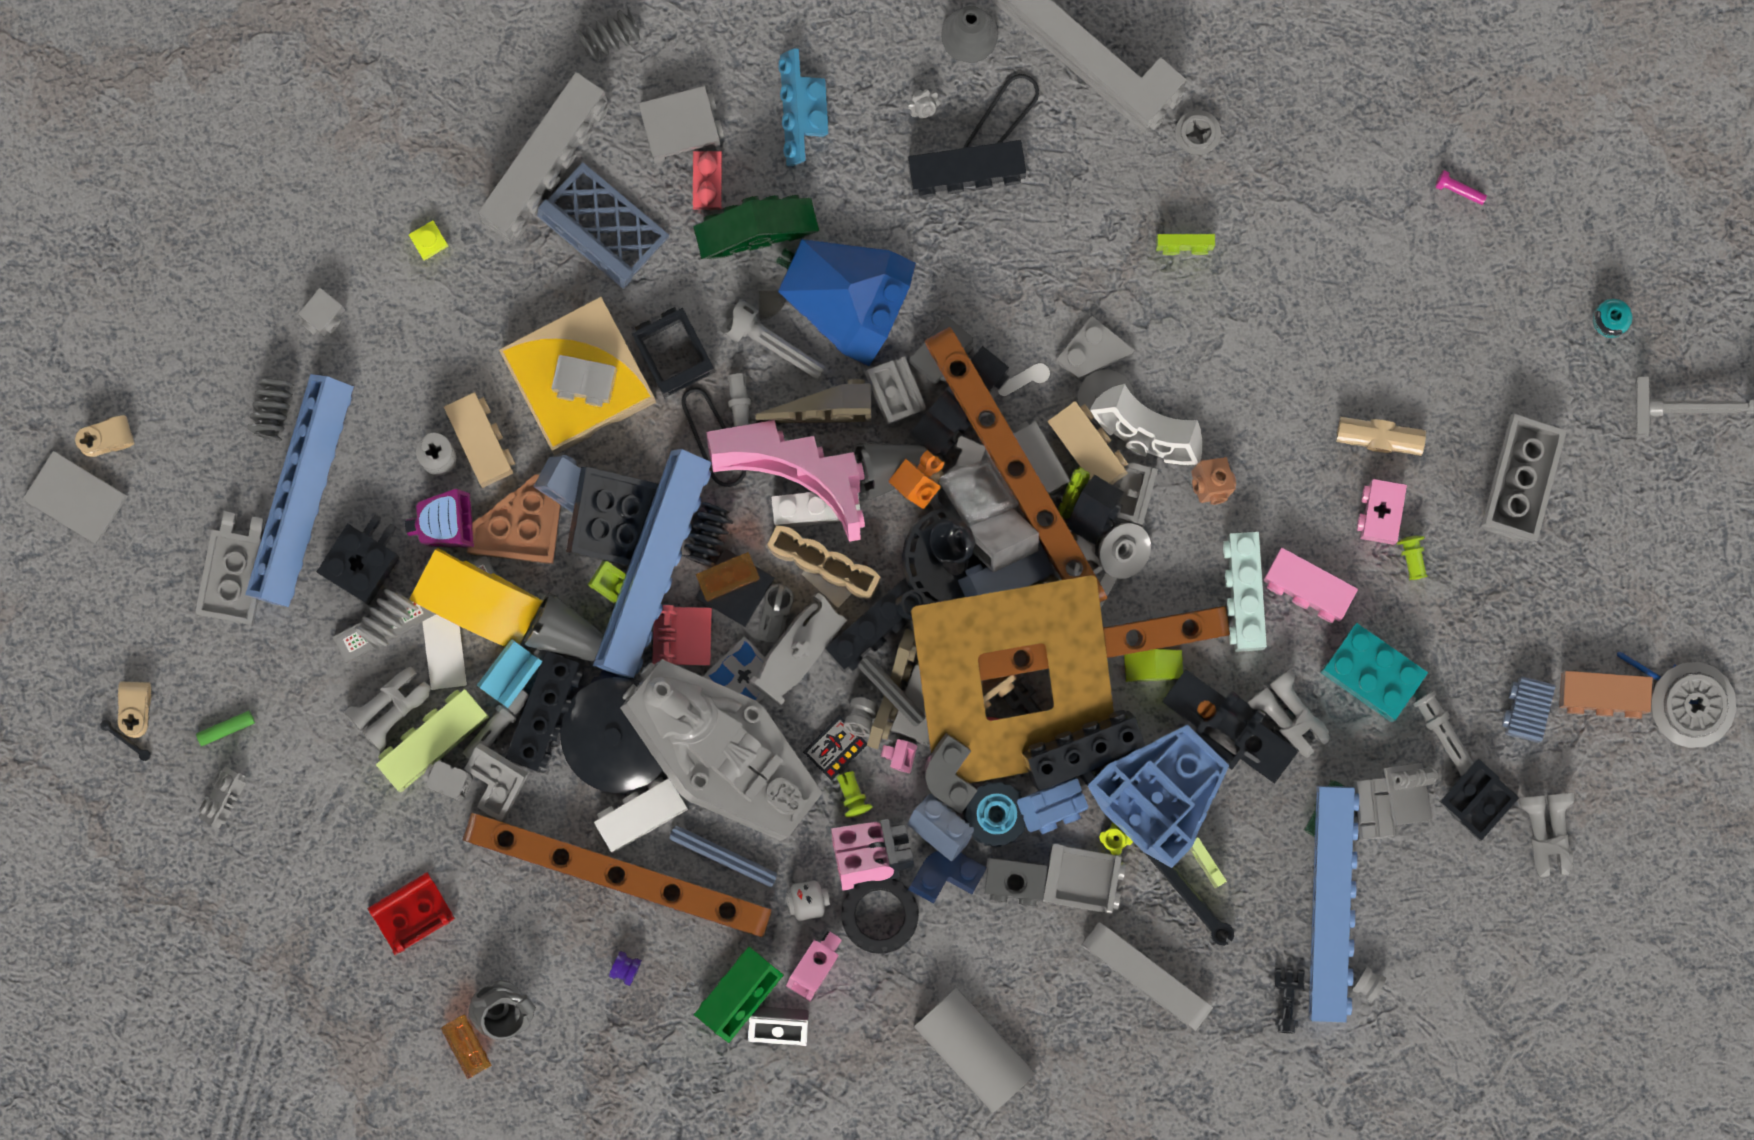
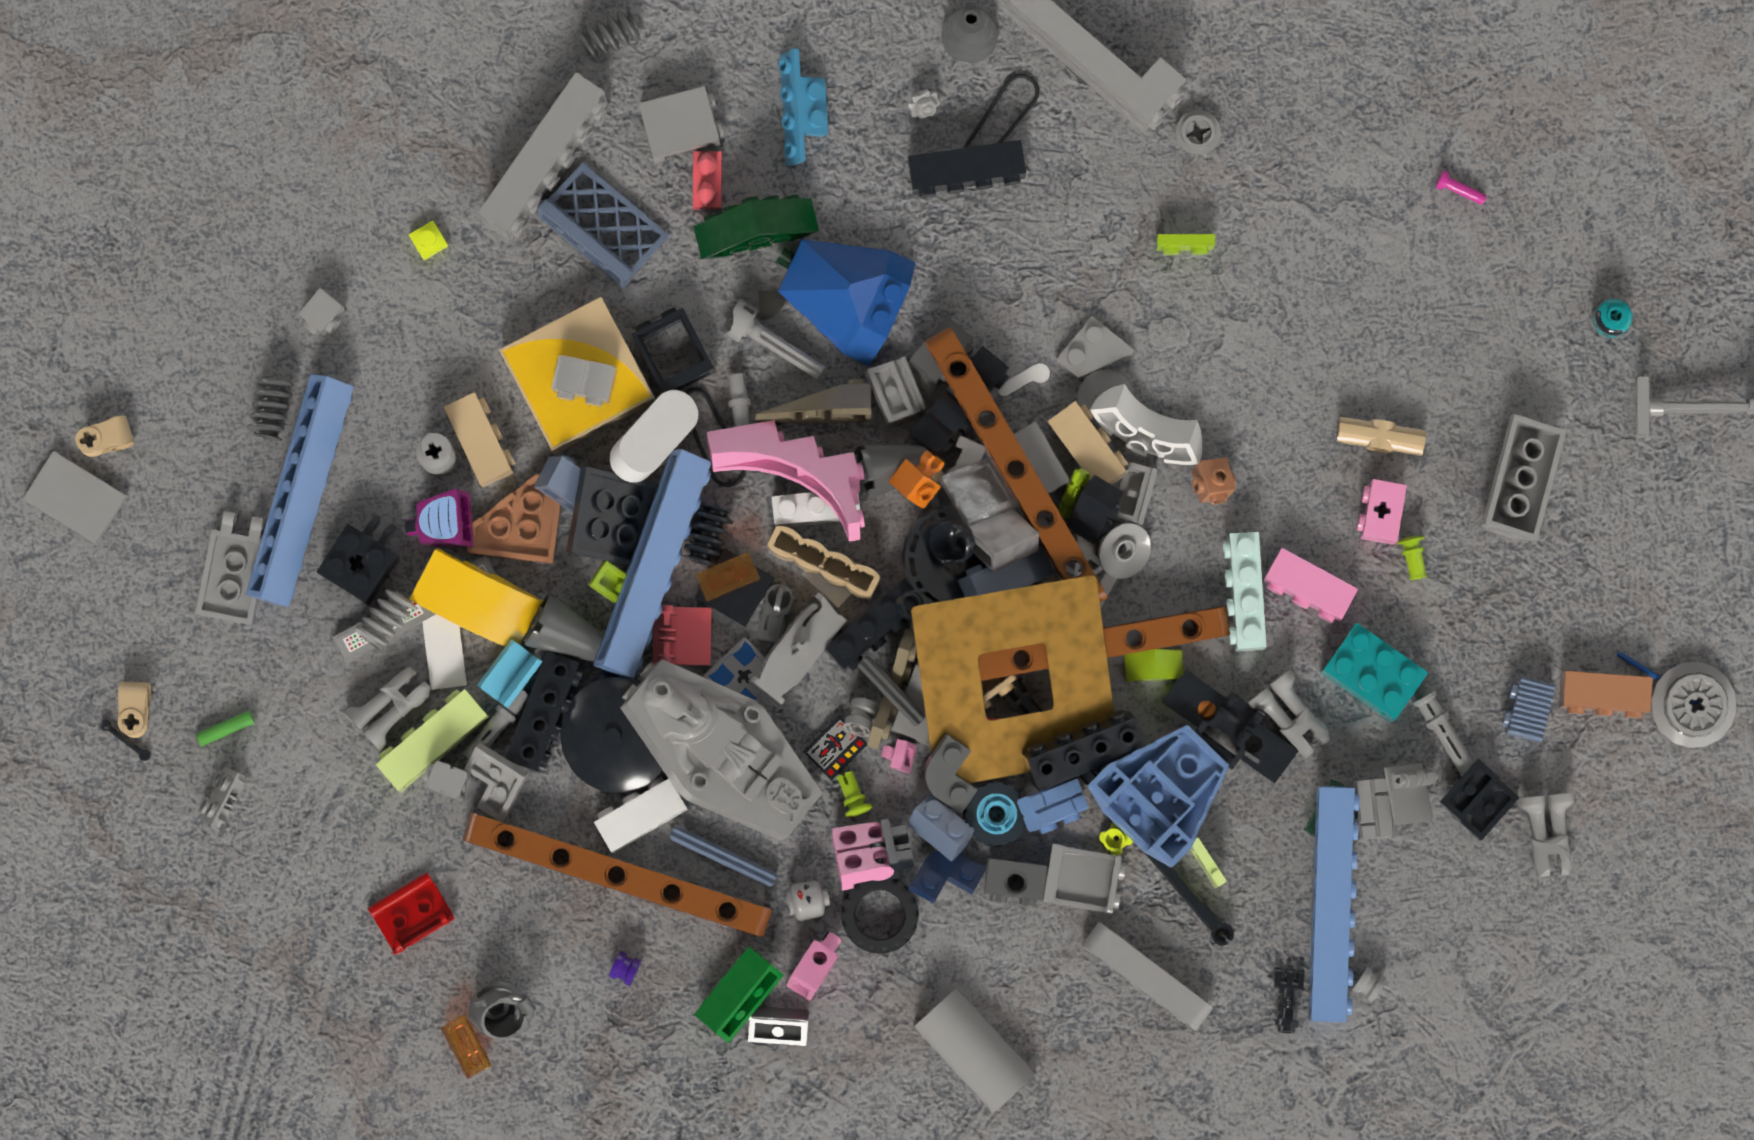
(654, 436): none -> white plant

